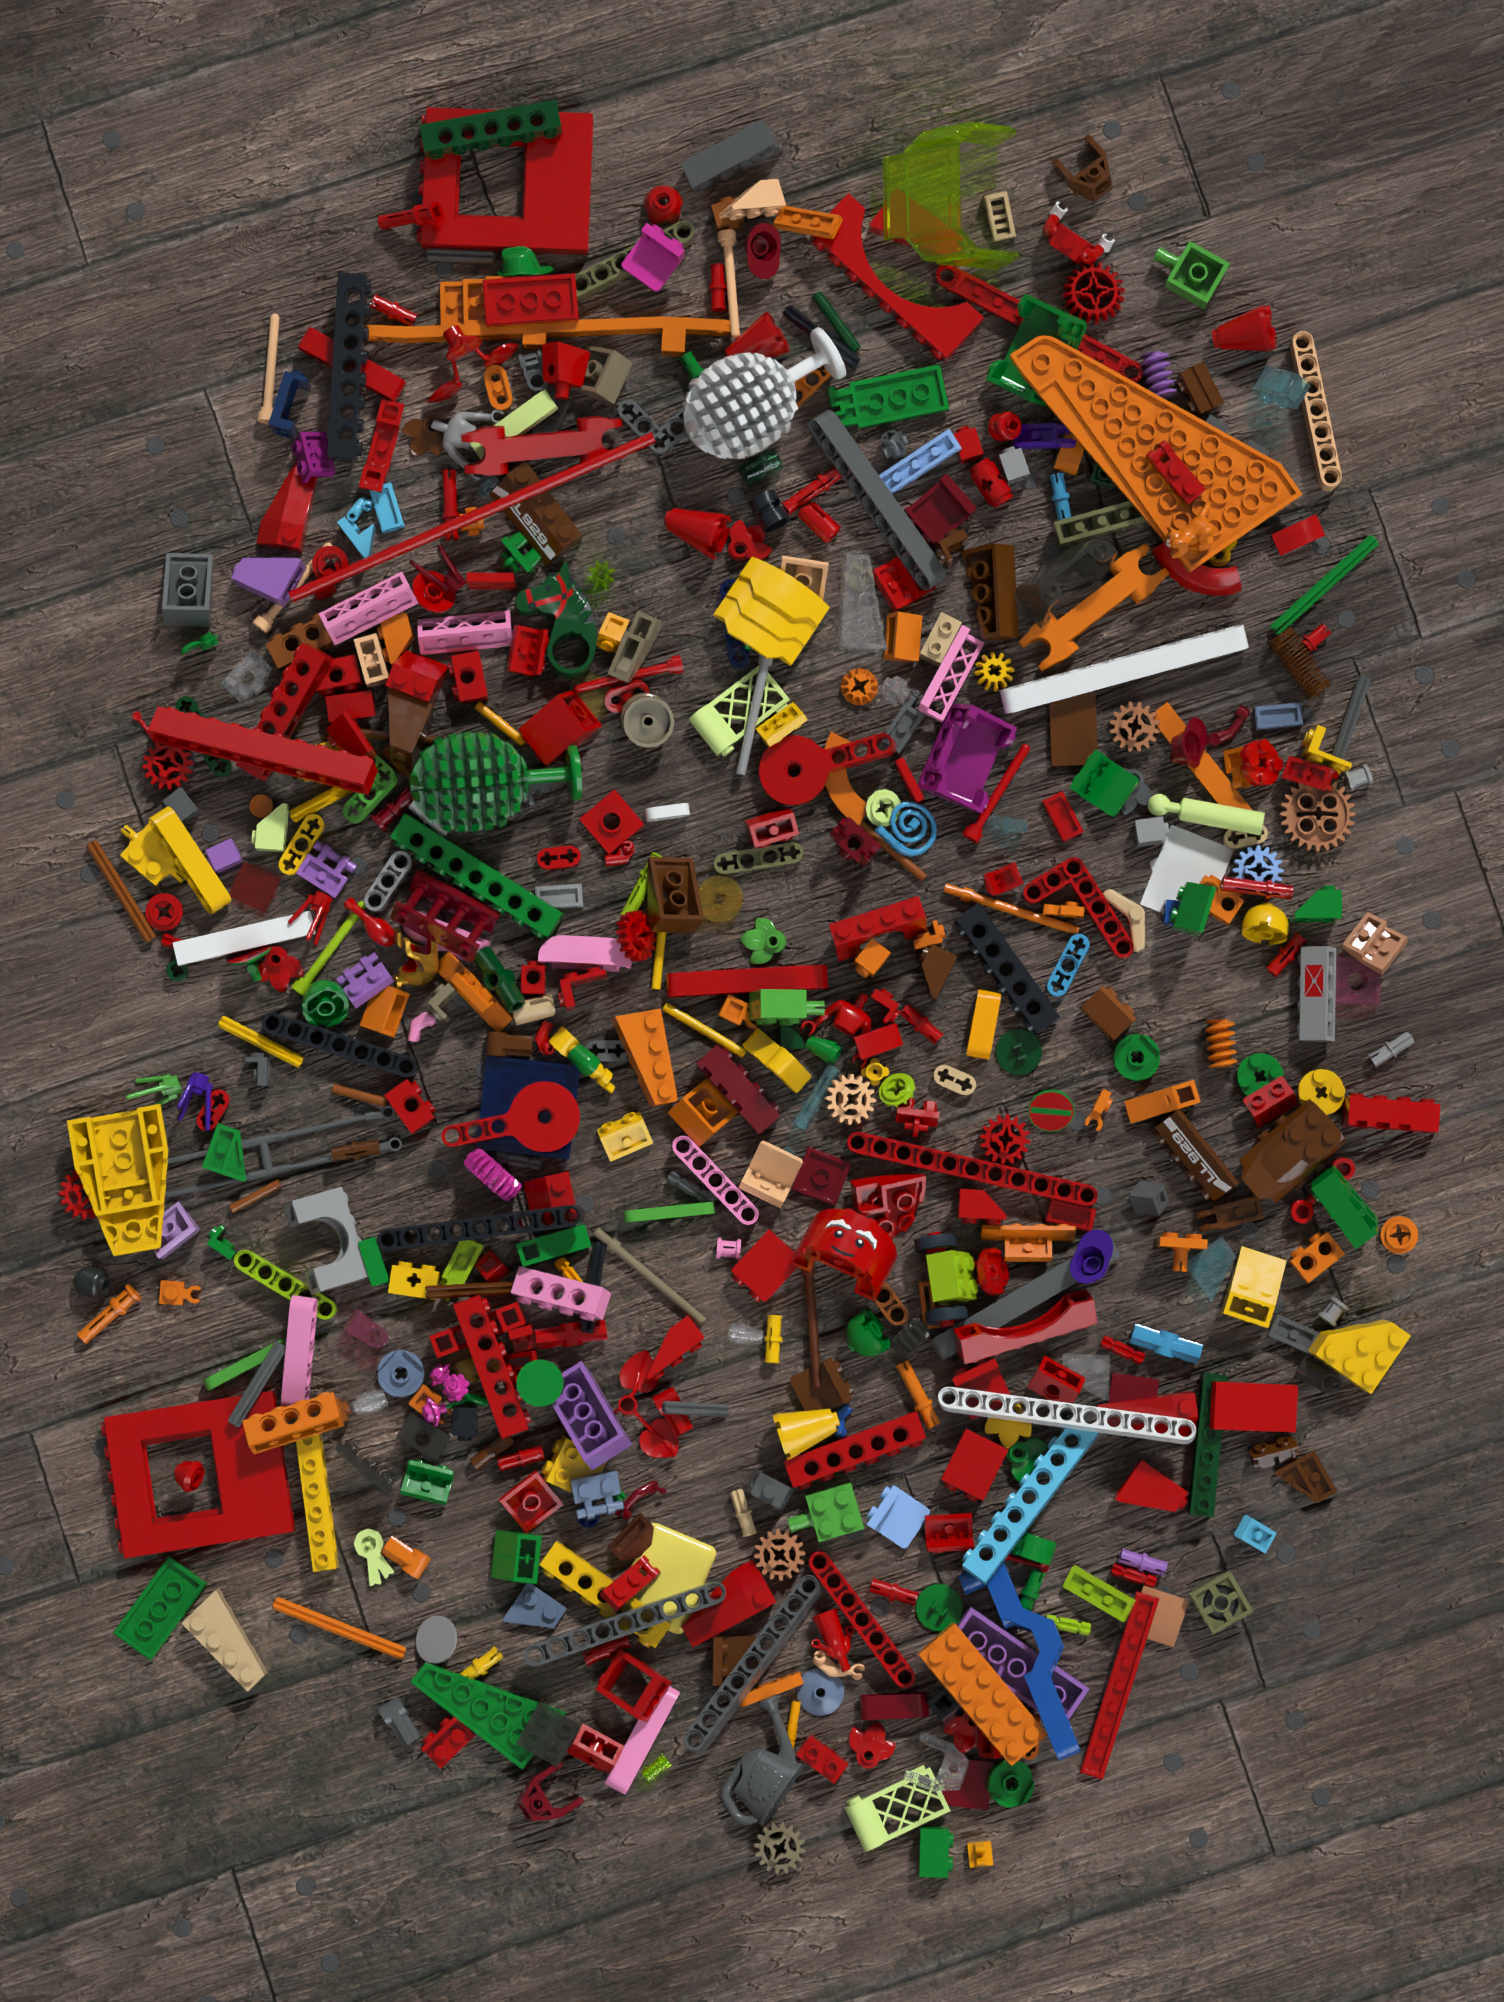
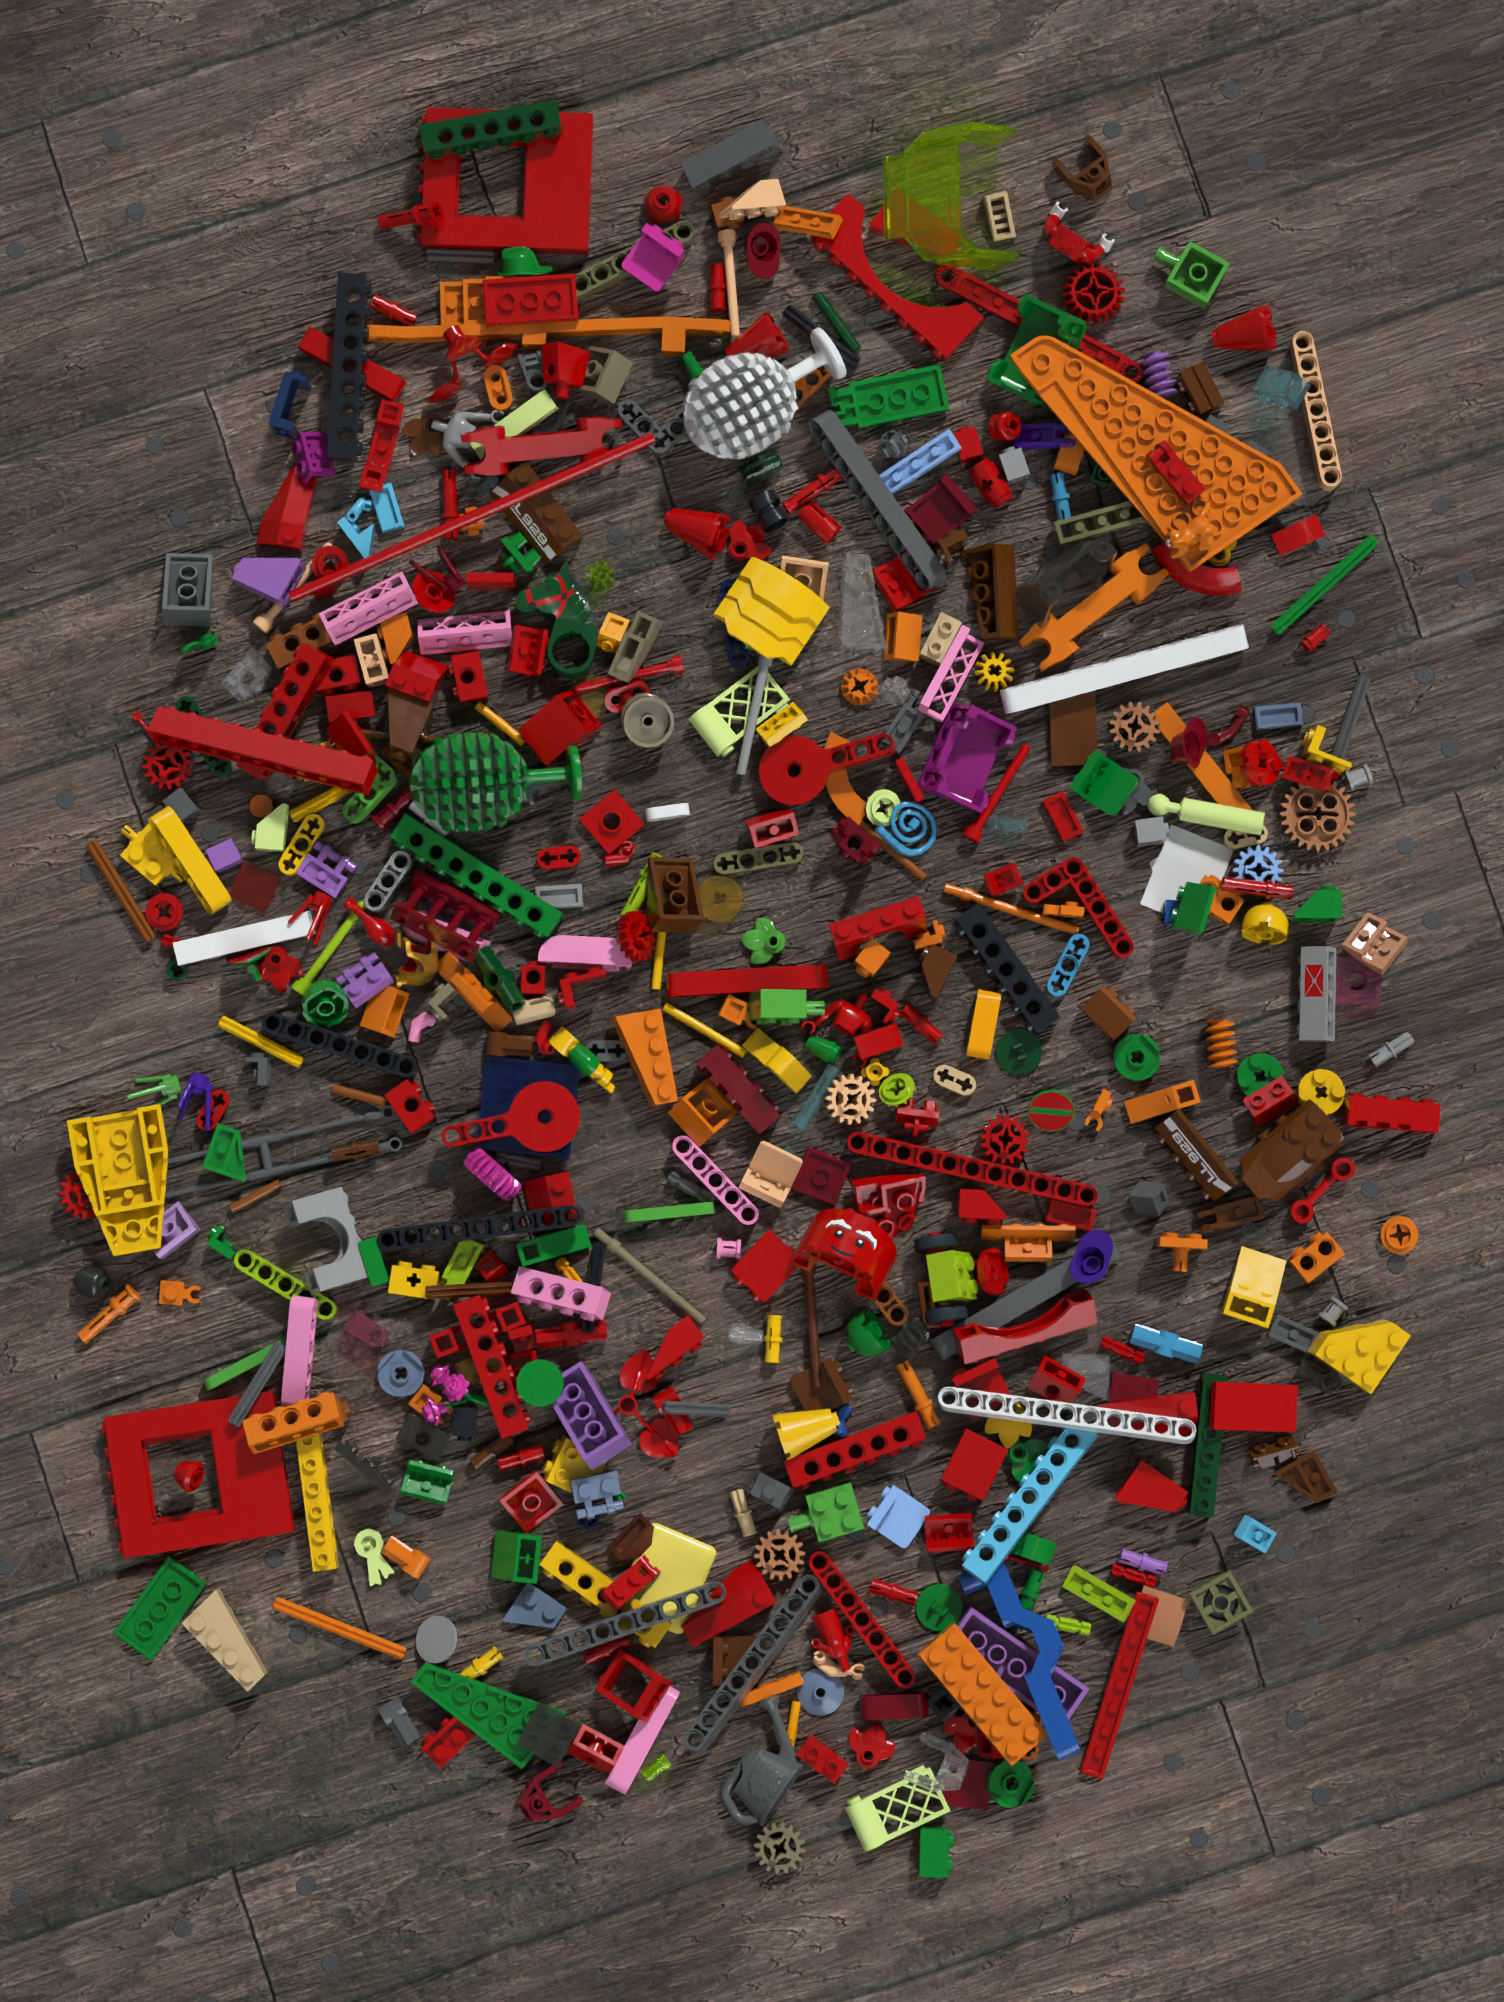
(266, 411): light nougat piece -> none
(370, 1402): clear brick -> none
(624, 1135): yellow bracket -> none
(649, 1488): dark red piece -> none
(790, 1038): dark green tile -> none
(980, 1853): light orange tile -> none
(1134, 914): tan piece -> none
(1211, 1266): clear light blue wing -> none
(1275, 966): red pin -> none
(1277, 643): reddish brown piece -> none
(1345, 1206): green wedge -> none

